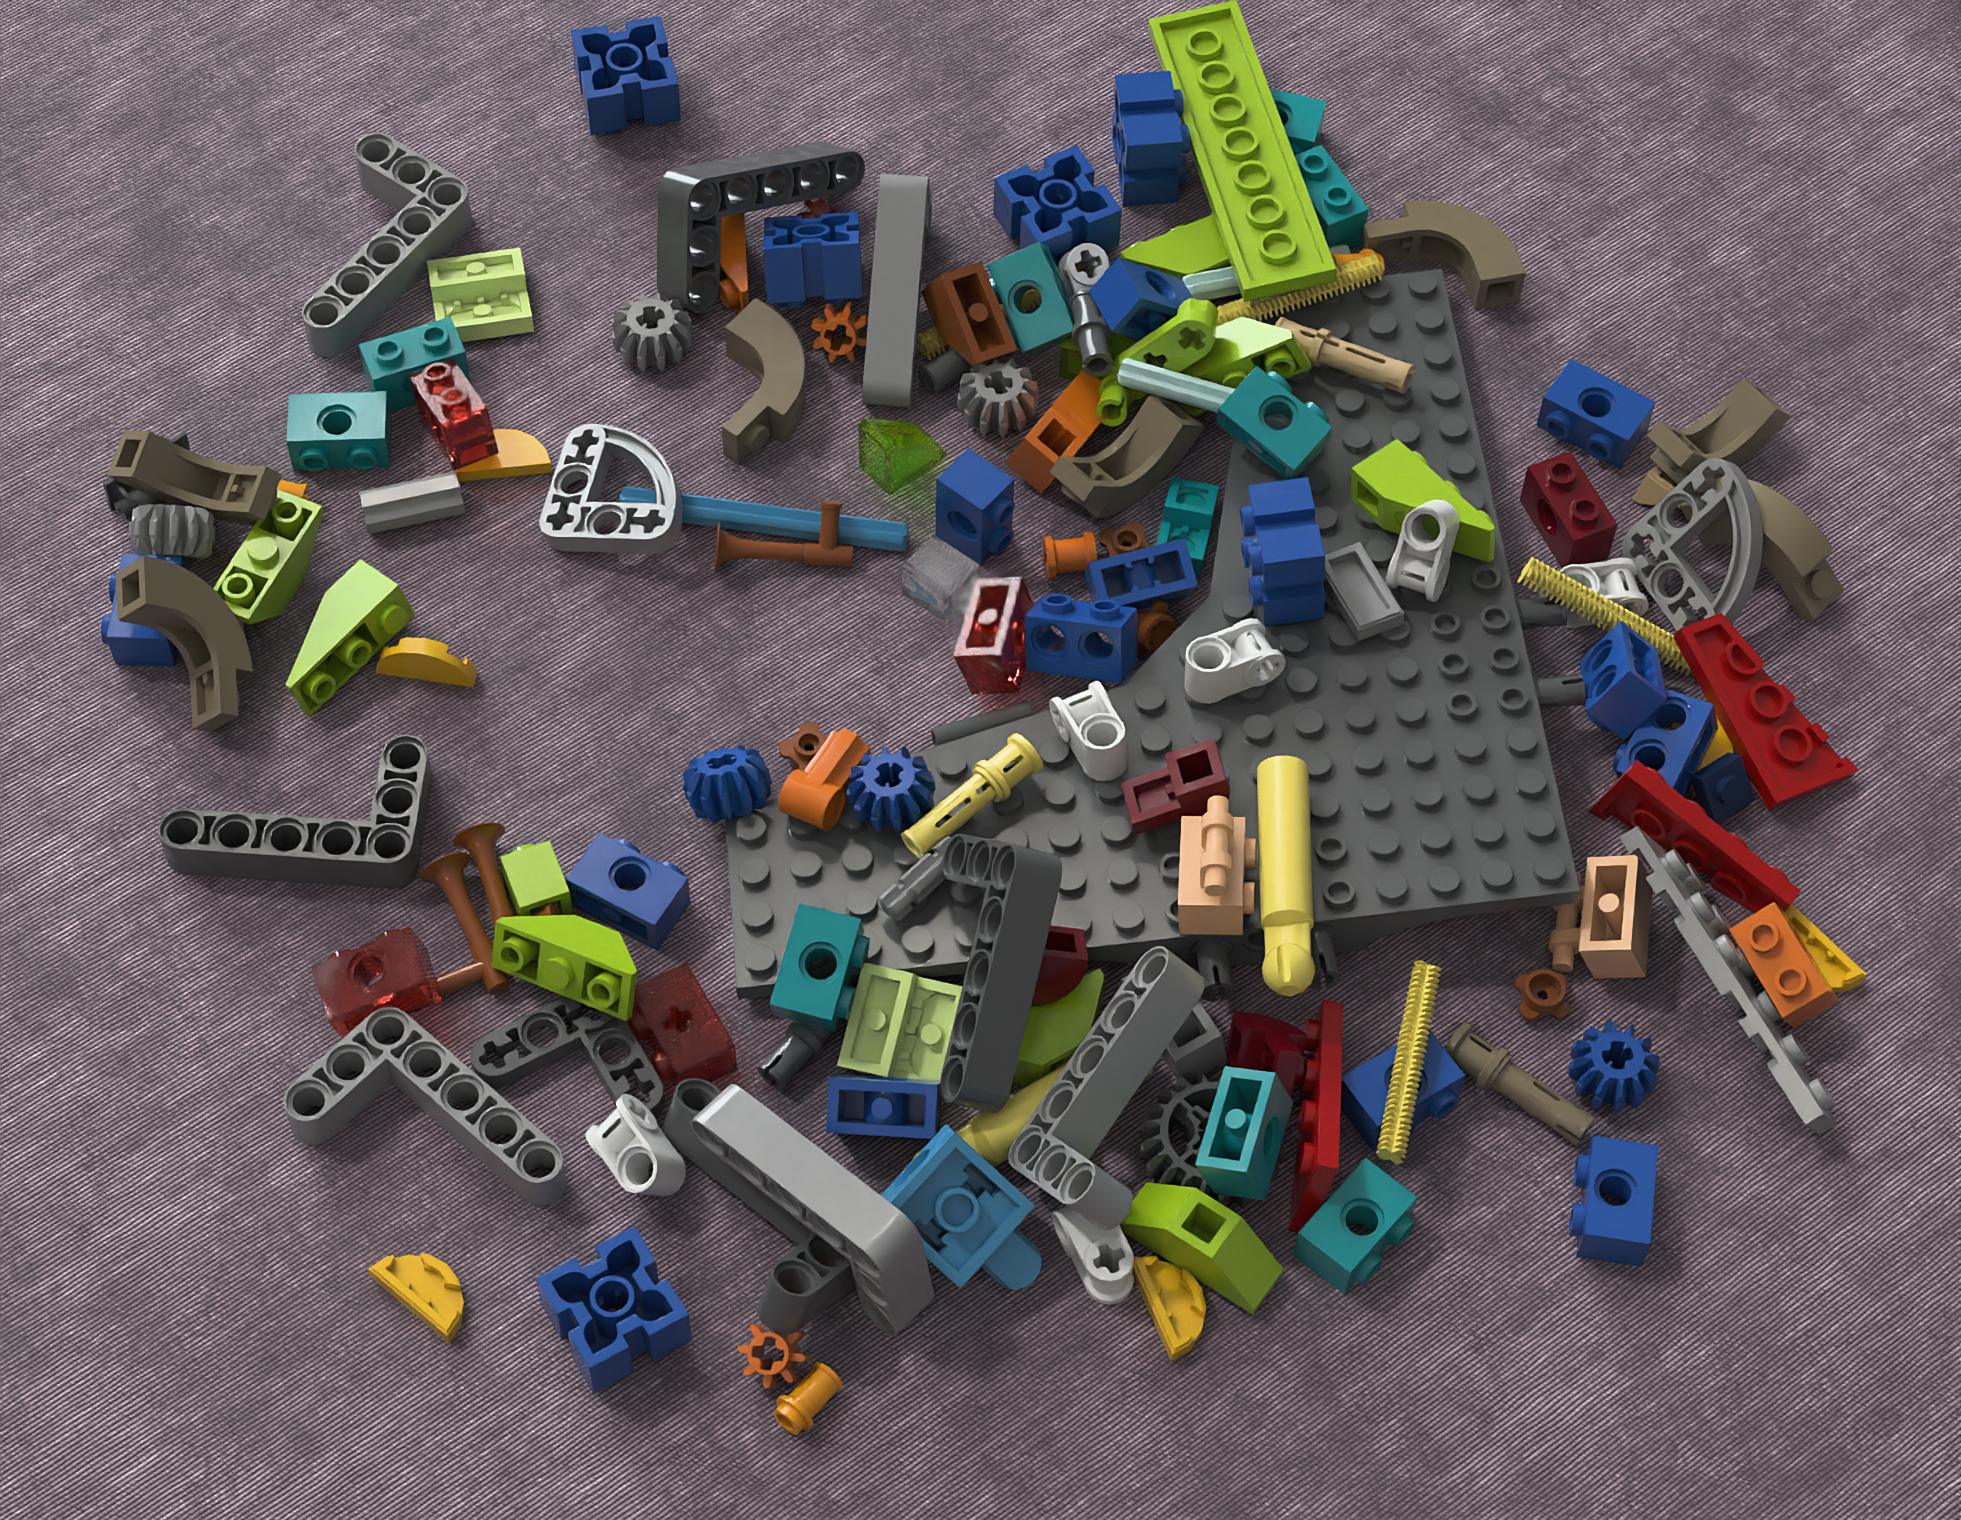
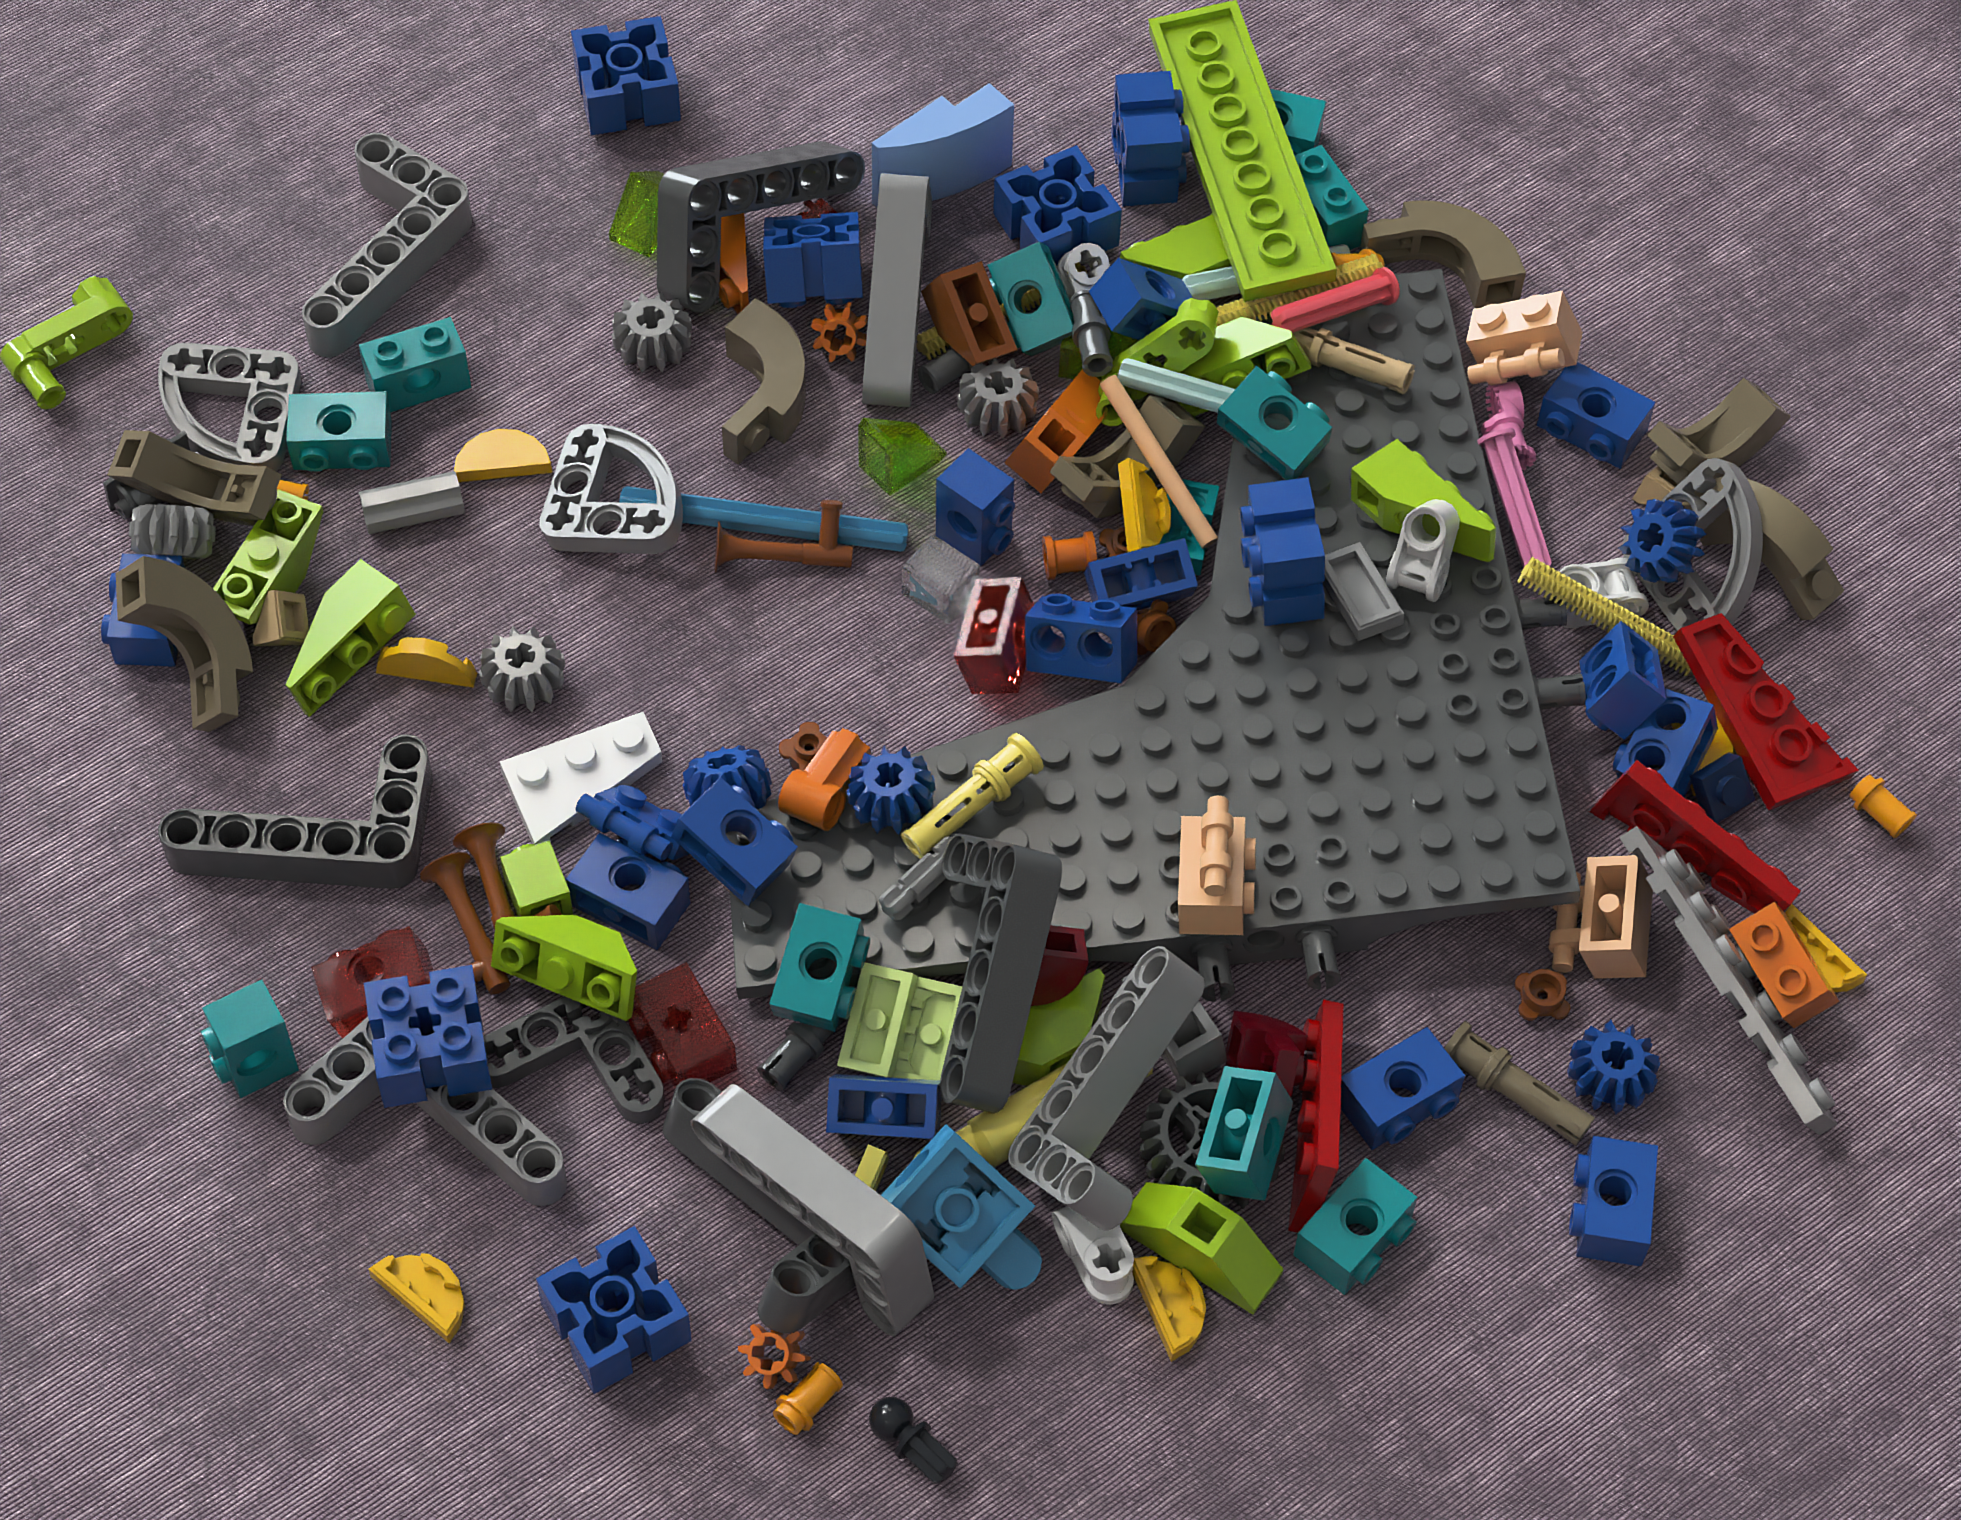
(94, 319): none -> lime beam
(248, 1040): none -> teal brick
(261, 393): none -> light grey beam
(282, 620): none -> tan slope
(427, 1036): none -> blue brick
(453, 414): clear red brick -> none
(482, 294): yellowish green slope -> none
(522, 669): none -> light grey gear
(555, 776): none -> white wing
(630, 1143): white piece -> none
(633, 819): none -> blue plate
(638, 213): none -> clear neon green slope
(741, 869): none -> blue brick
(872, 1166): none -> light yellow tile
(893, 1421): none -> black axle
(949, 144): none -> light blue slope
(979, 723): dark grey piece -> none
(1092, 732): white piece -> none
(1144, 506): none -> yellow tile
(1159, 461): none -> light nougat bar
(1178, 789): dark red brick -> none
(1229, 662): white piece -> none
(1285, 874): light yellow piece -> none
(1334, 303): none -> coral axle
(1408, 1062): light yellow axle -> none
(1508, 412): none -> bright pink connector
(1515, 495): none -> bright pink axle
(1522, 338): none -> light nougat brick
(1568, 511): dark red brick -> none
(1645, 536): none -> blue gear
(1882, 805): none -> light orange pin

